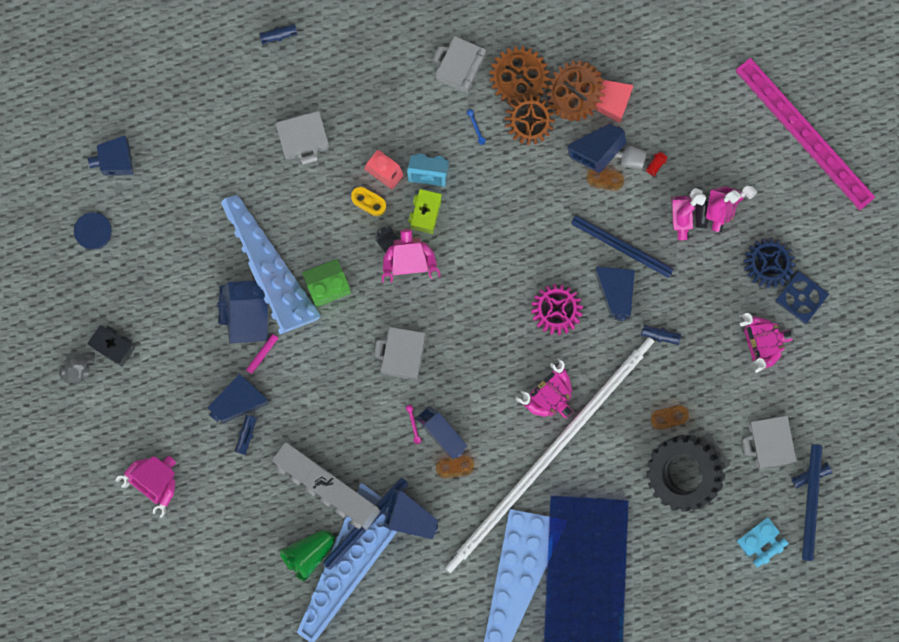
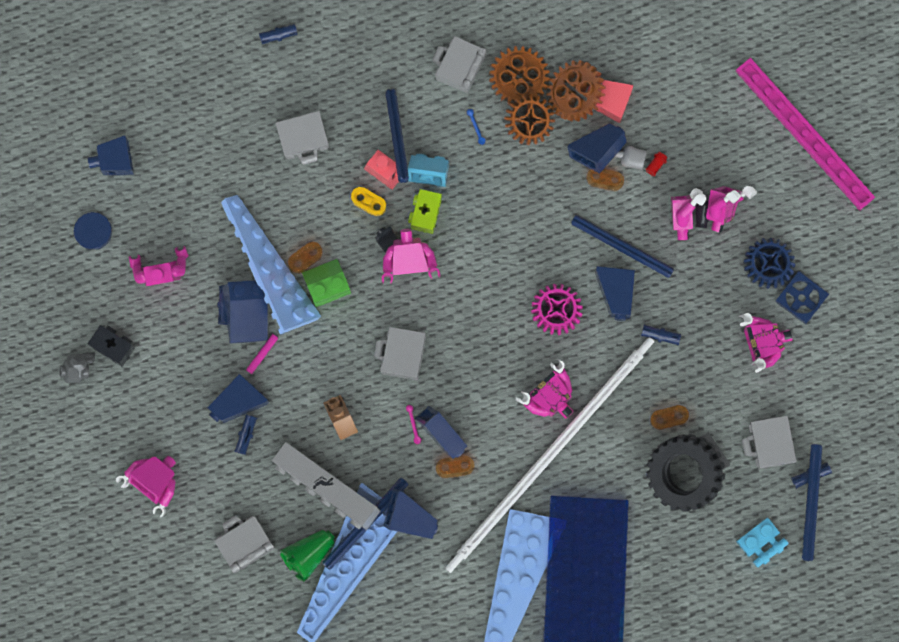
(161, 272): none -> dark pink torso
(244, 543): none -> light grey piece
(303, 255): none -> clear orange plate
(340, 417): none -> medium nougat slope
(397, 136): none -> dark blue axle

